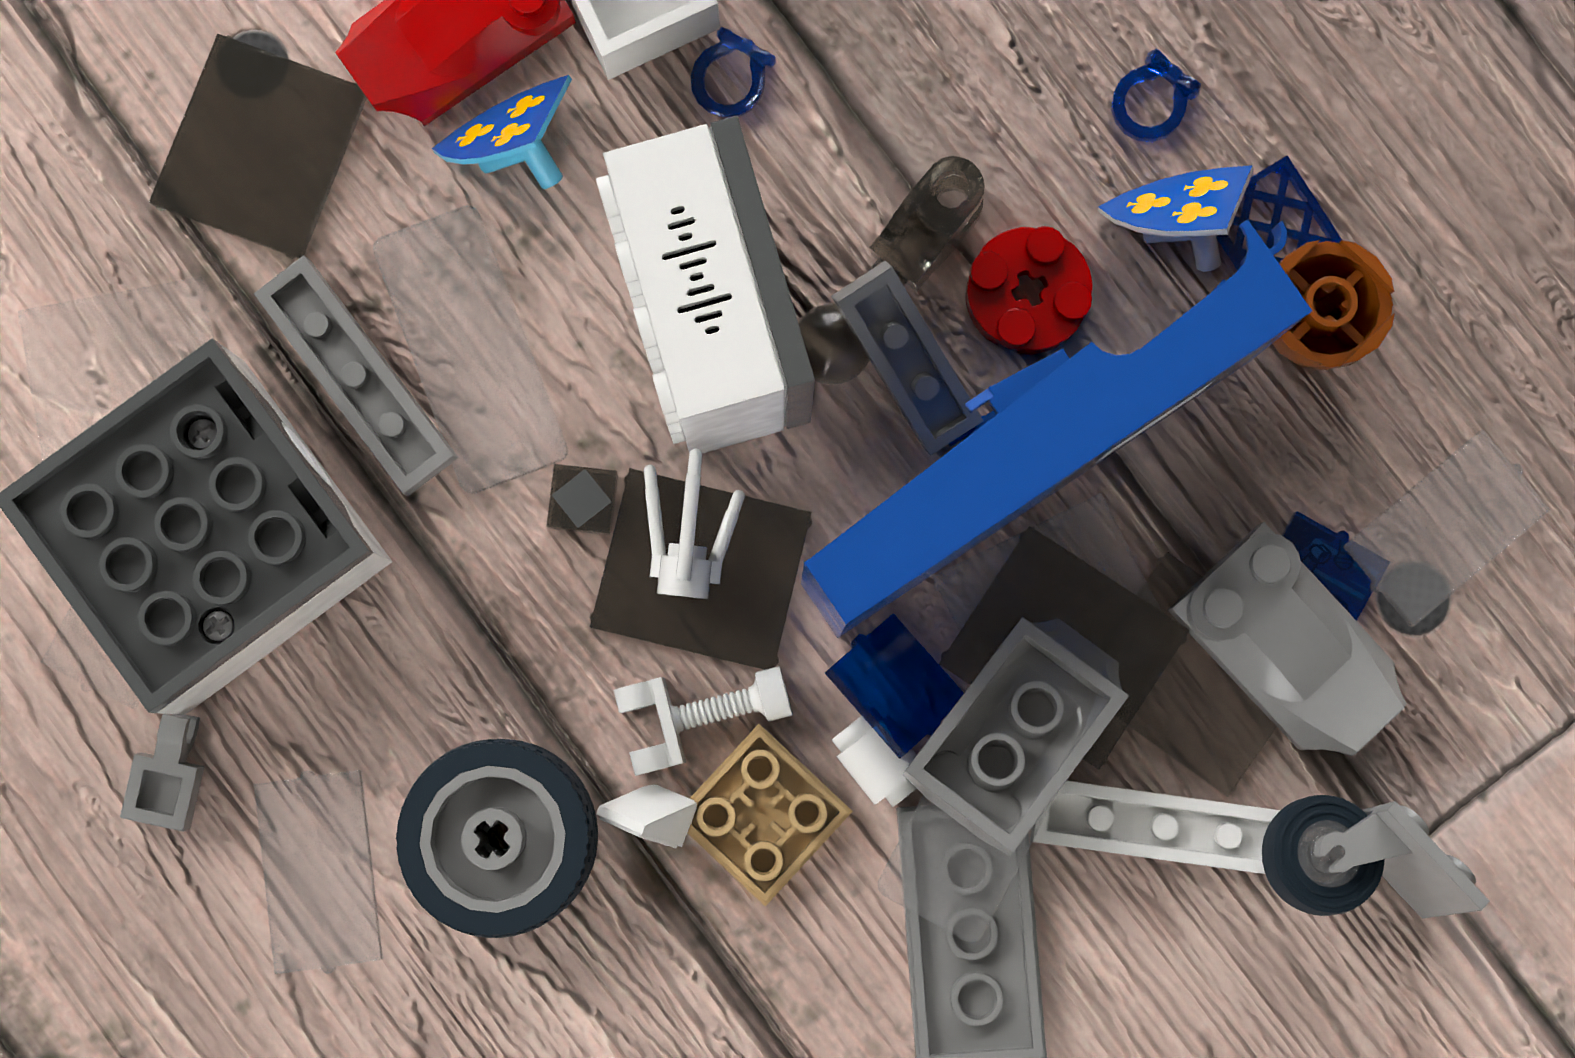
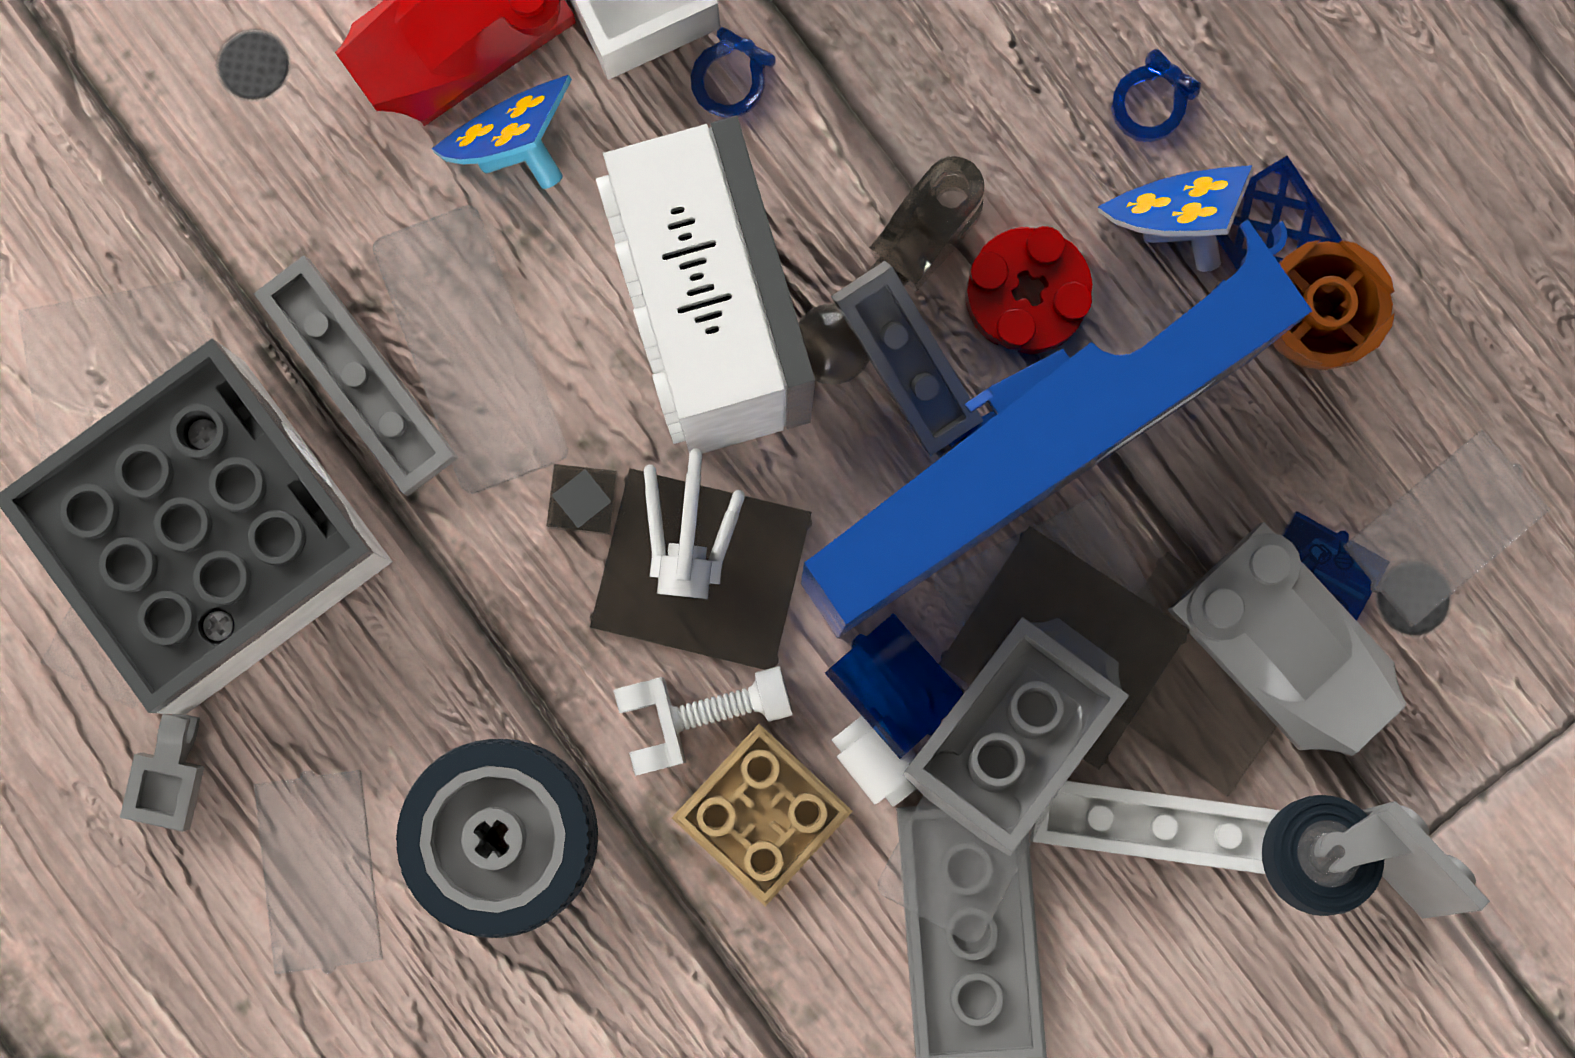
(259, 146): clear smoke piece -> none
(651, 814): white slope -> none

